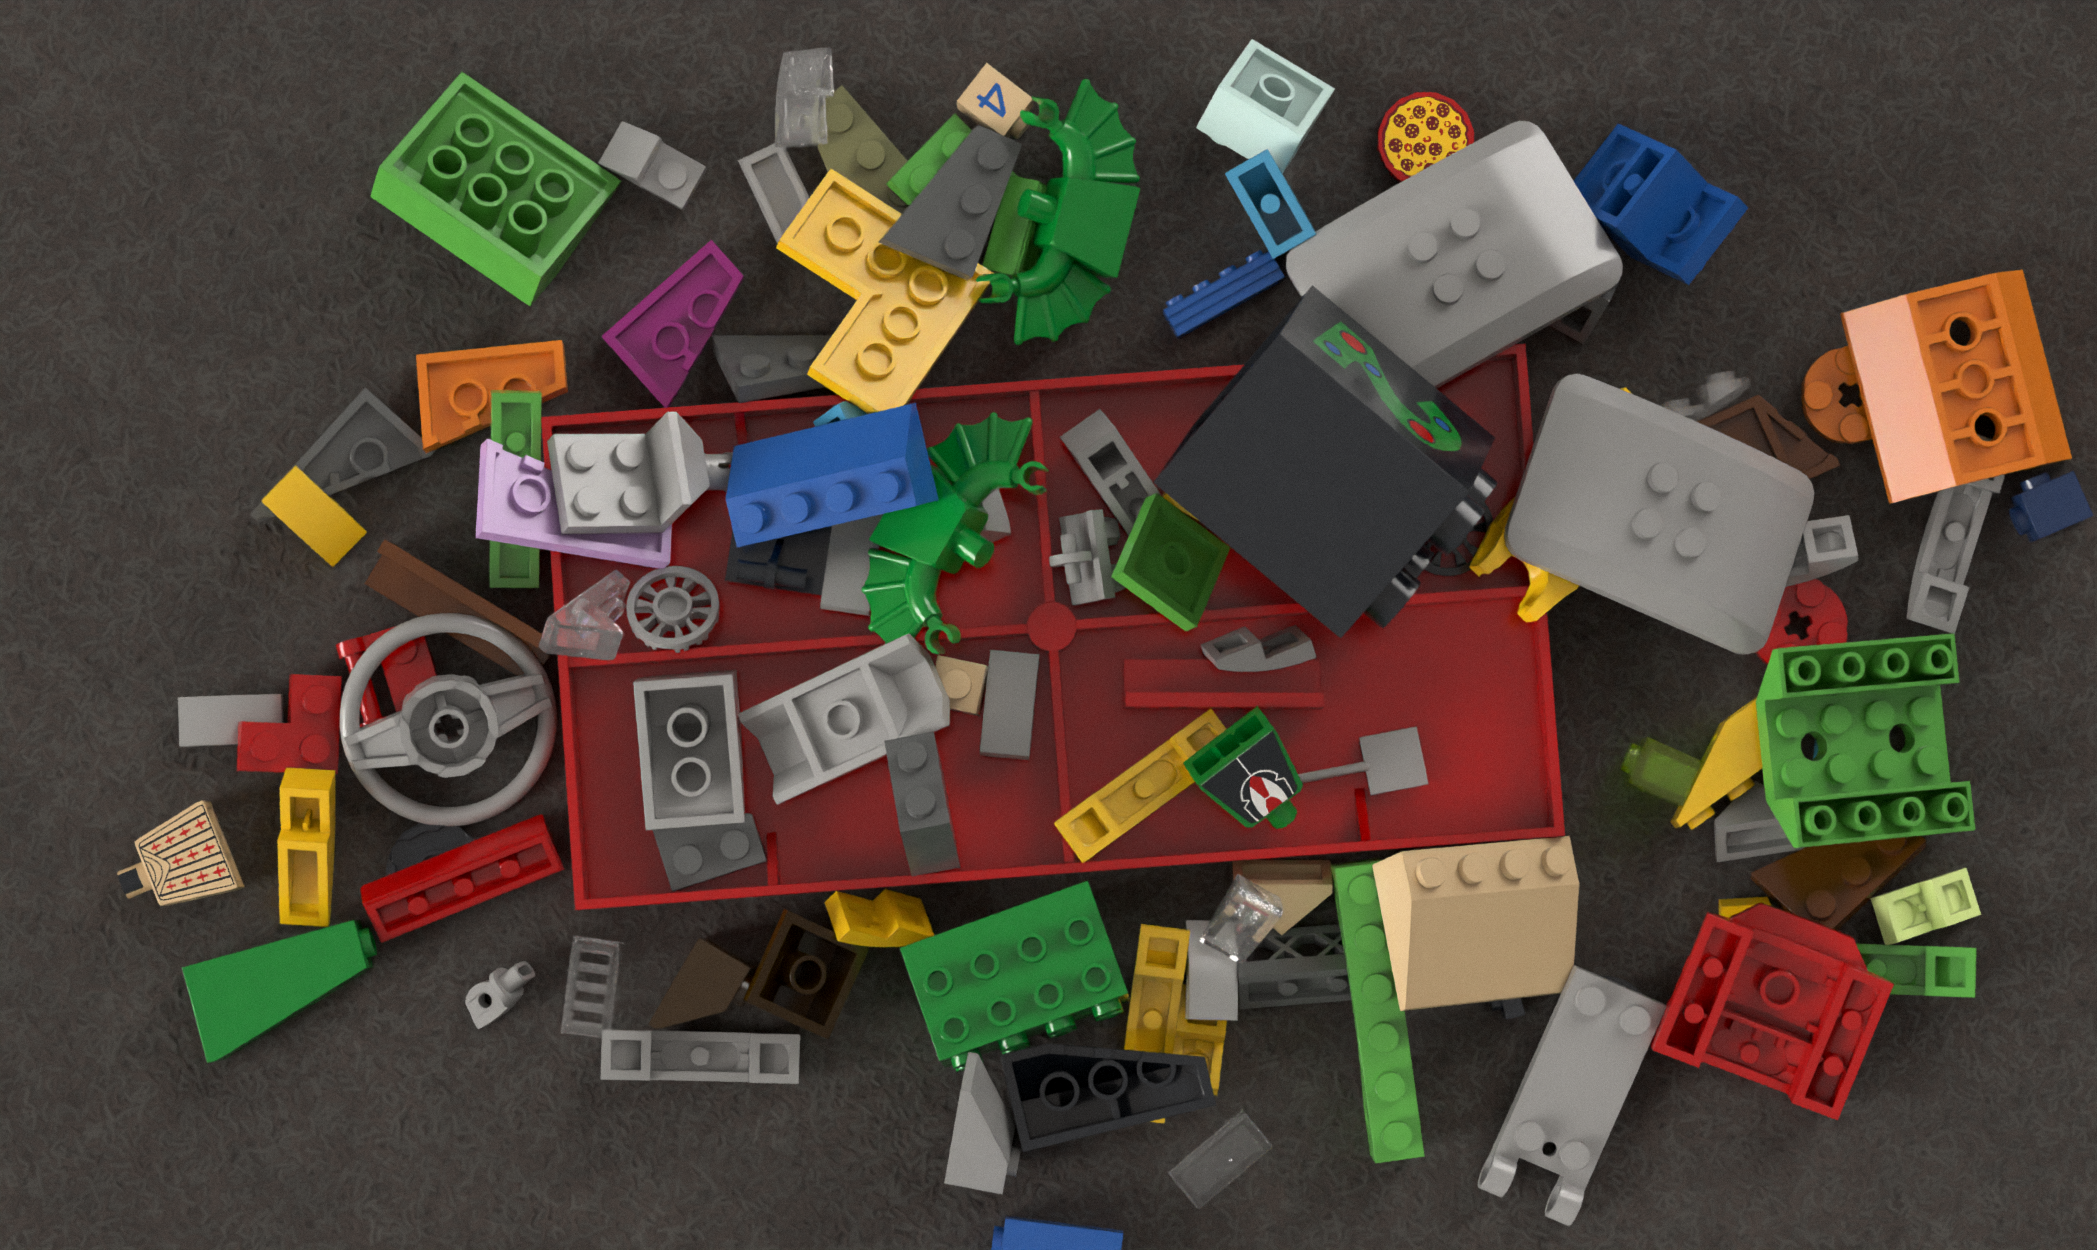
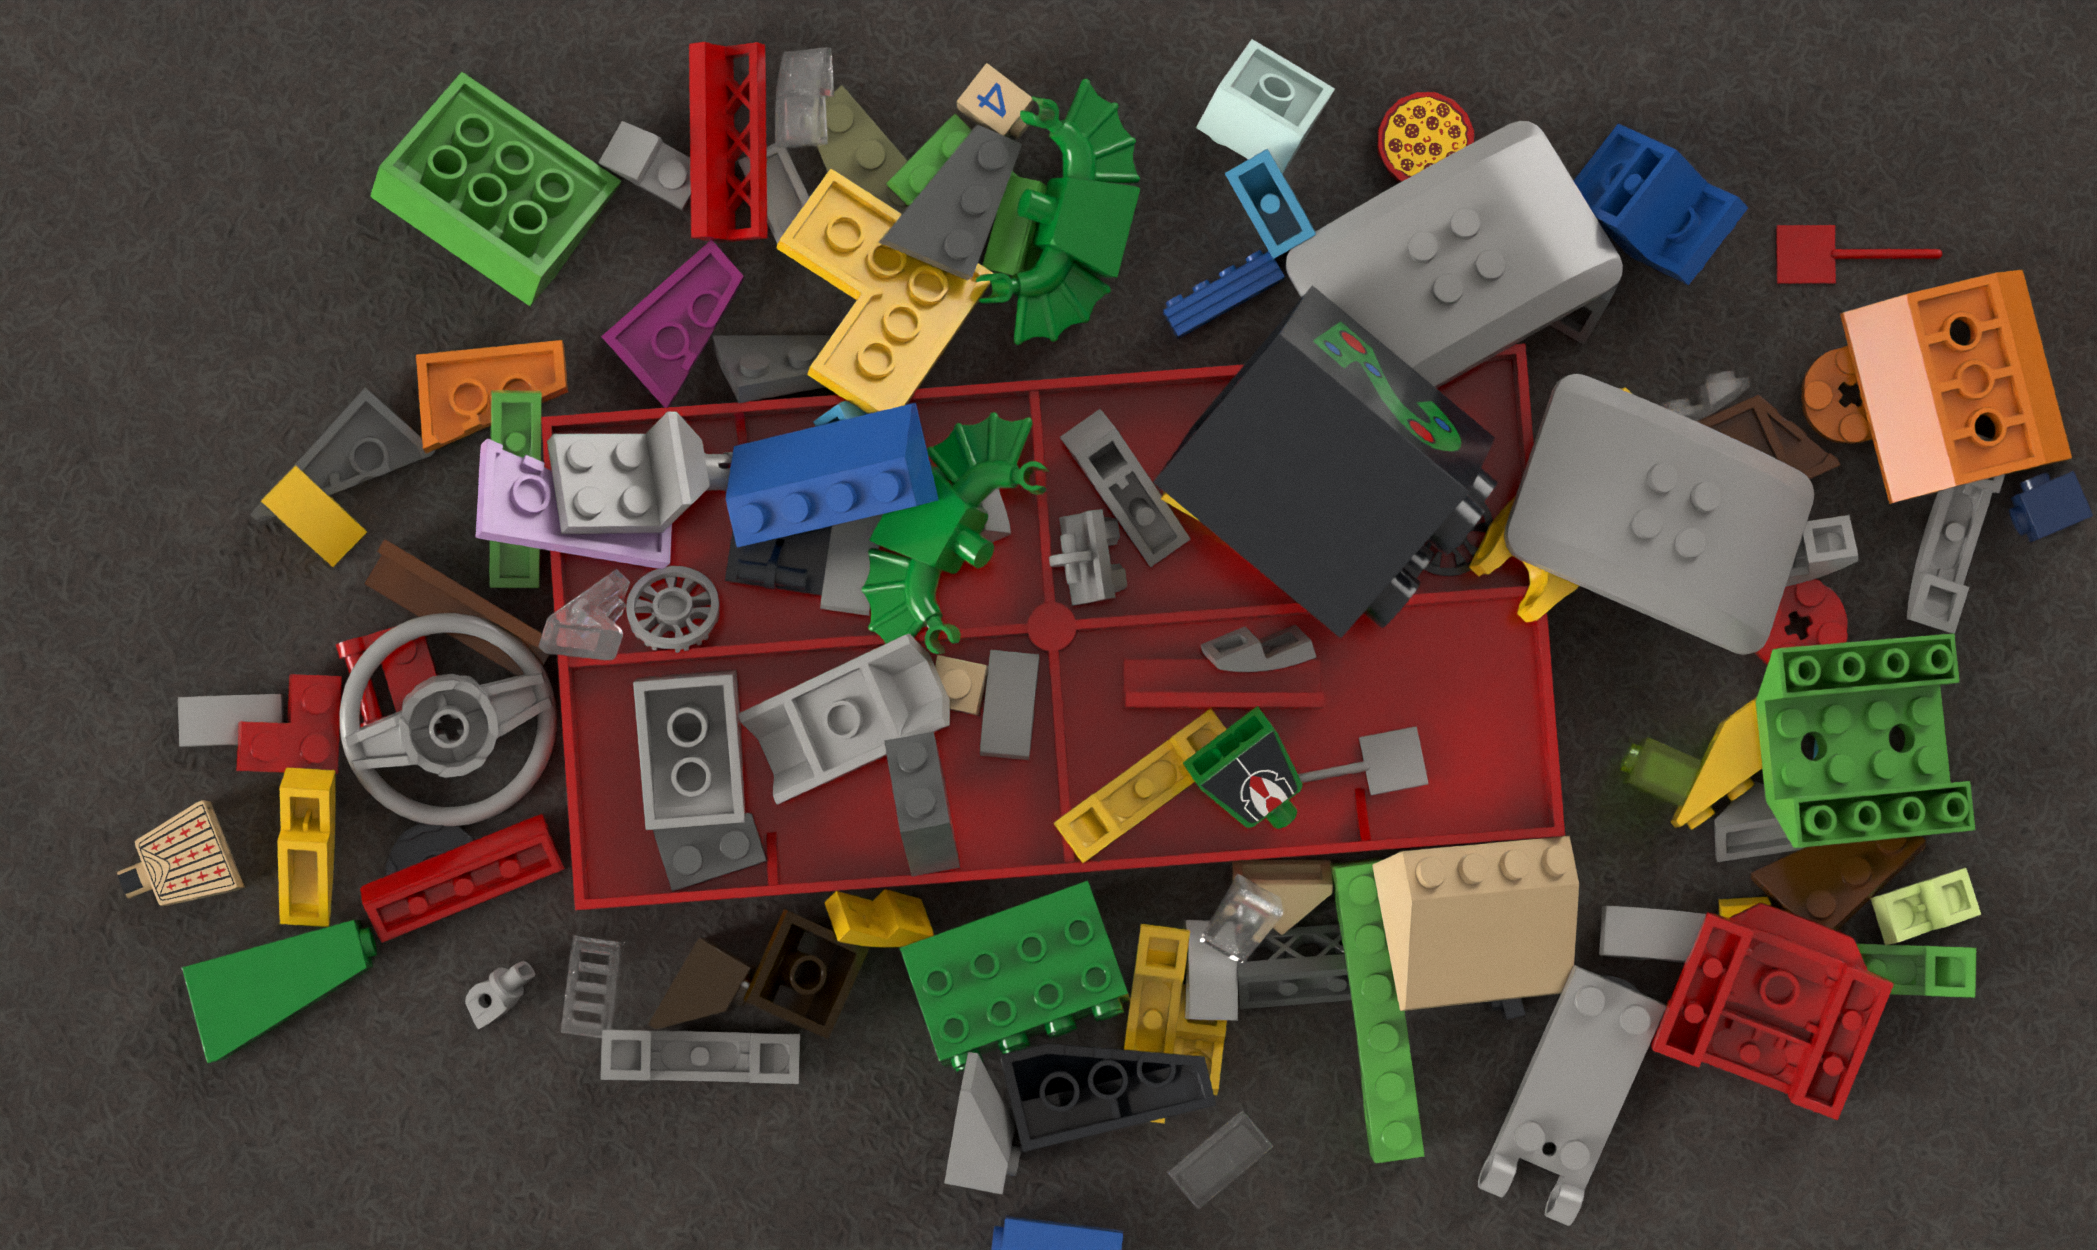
(718, 144): none -> red fence
(1170, 562): bright green plate -> none
(1648, 933): none -> light grey slope
(1808, 254): none -> red piece

